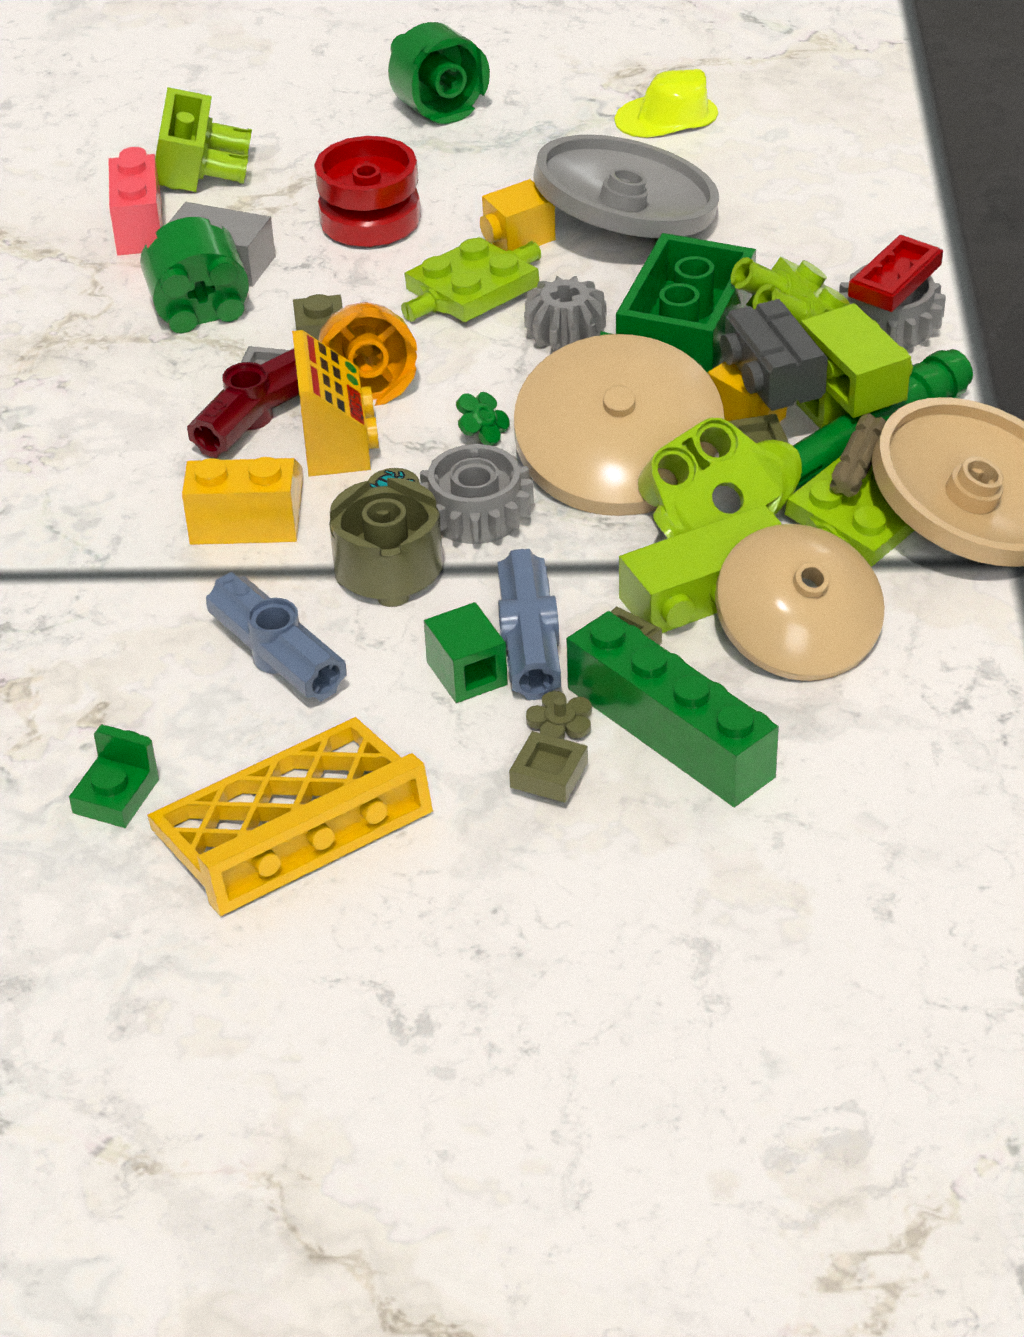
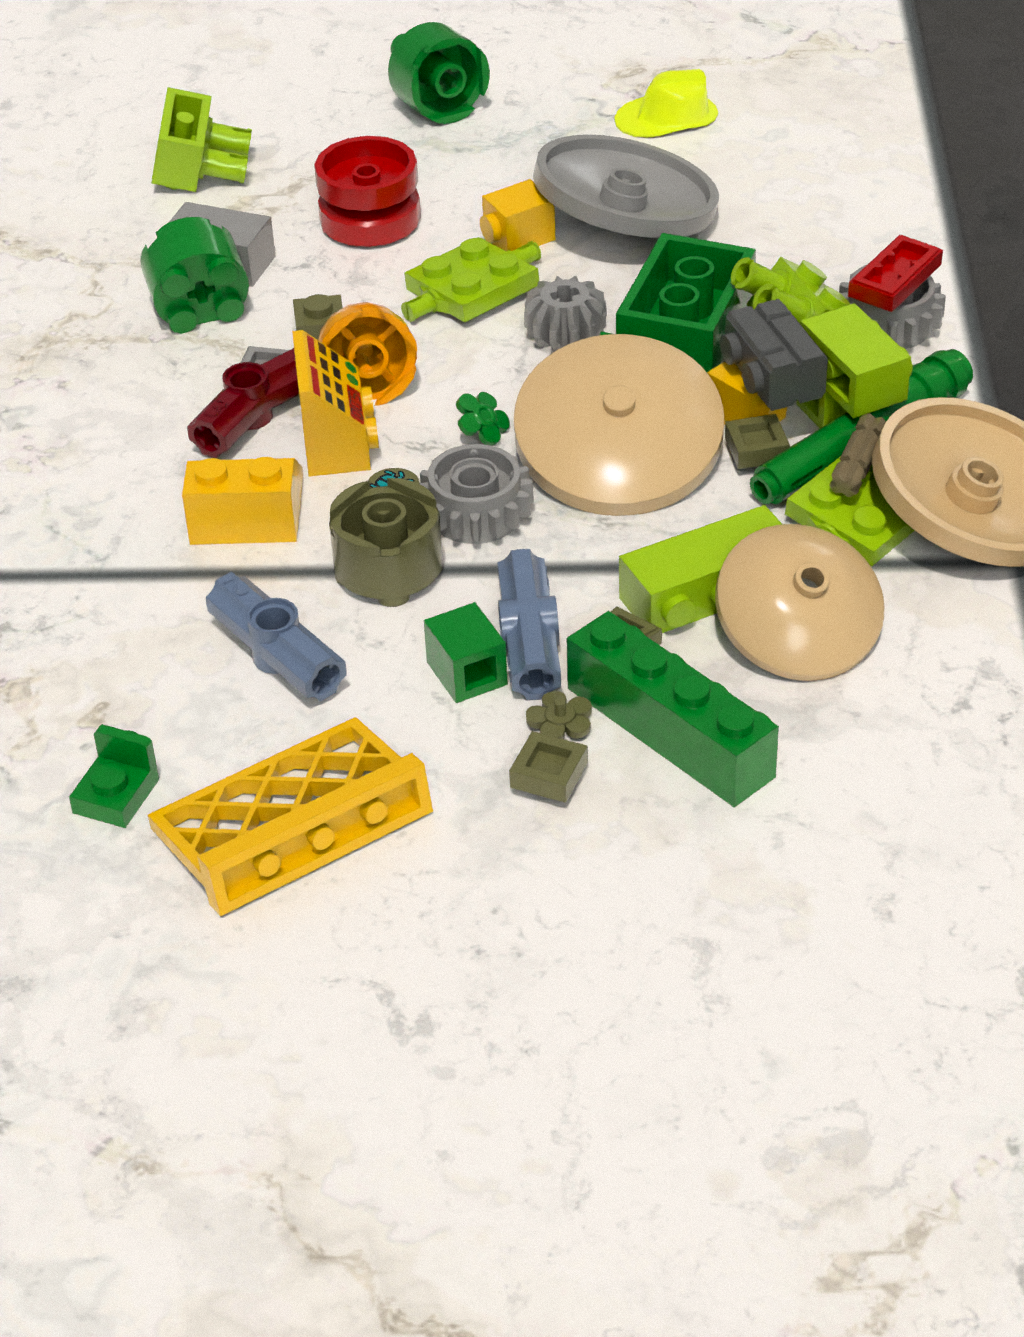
(134, 200): coral brick -> none
(757, 471): lime piece -> none

